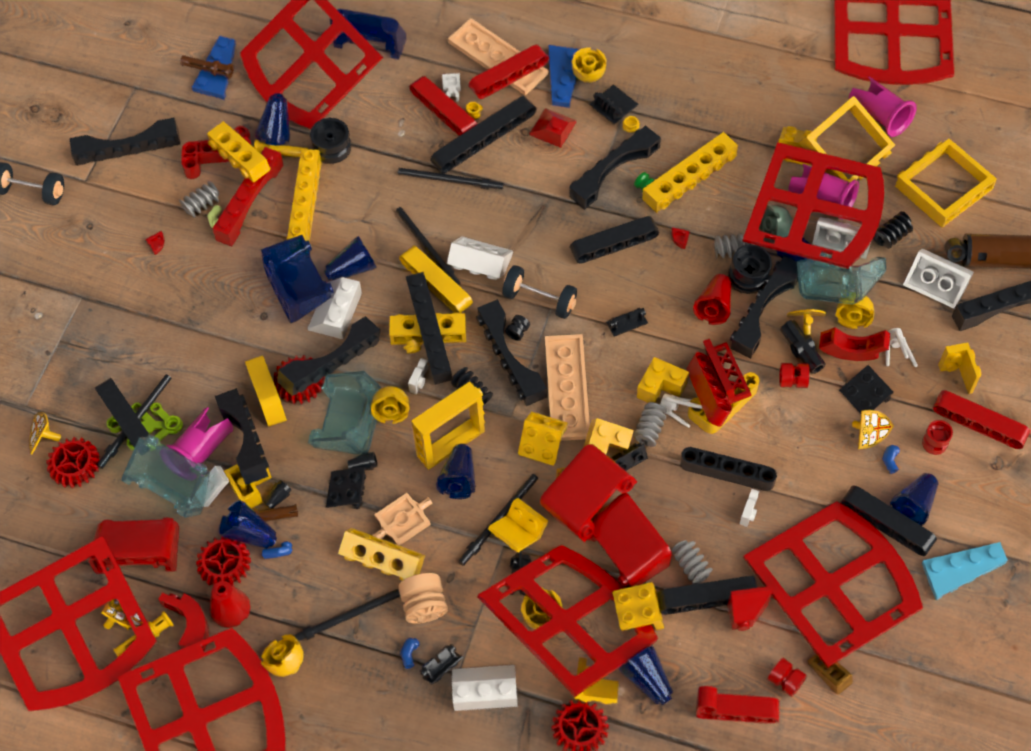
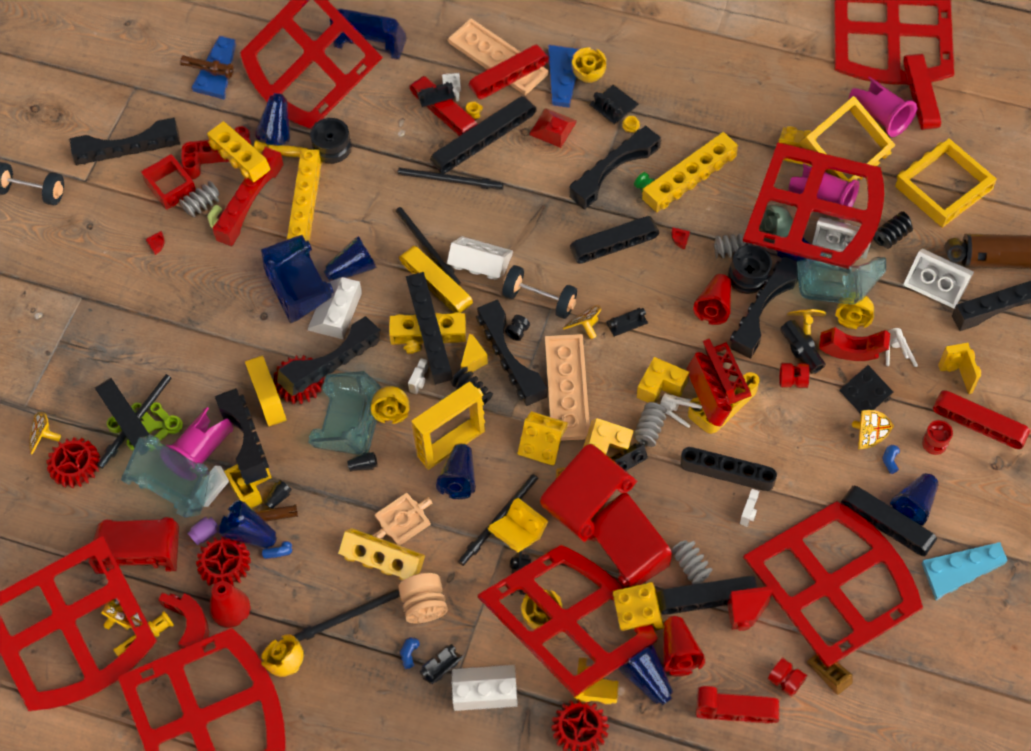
(160, 170): none -> red window
(203, 530): none -> medium lavender brick
(346, 488): black hinge -> none
(435, 95): none -> black hinge
(474, 355): none -> yellow slope
(587, 319): none -> yellow shield
(680, 648): none -> red cone
(922, 91): none -> red beam

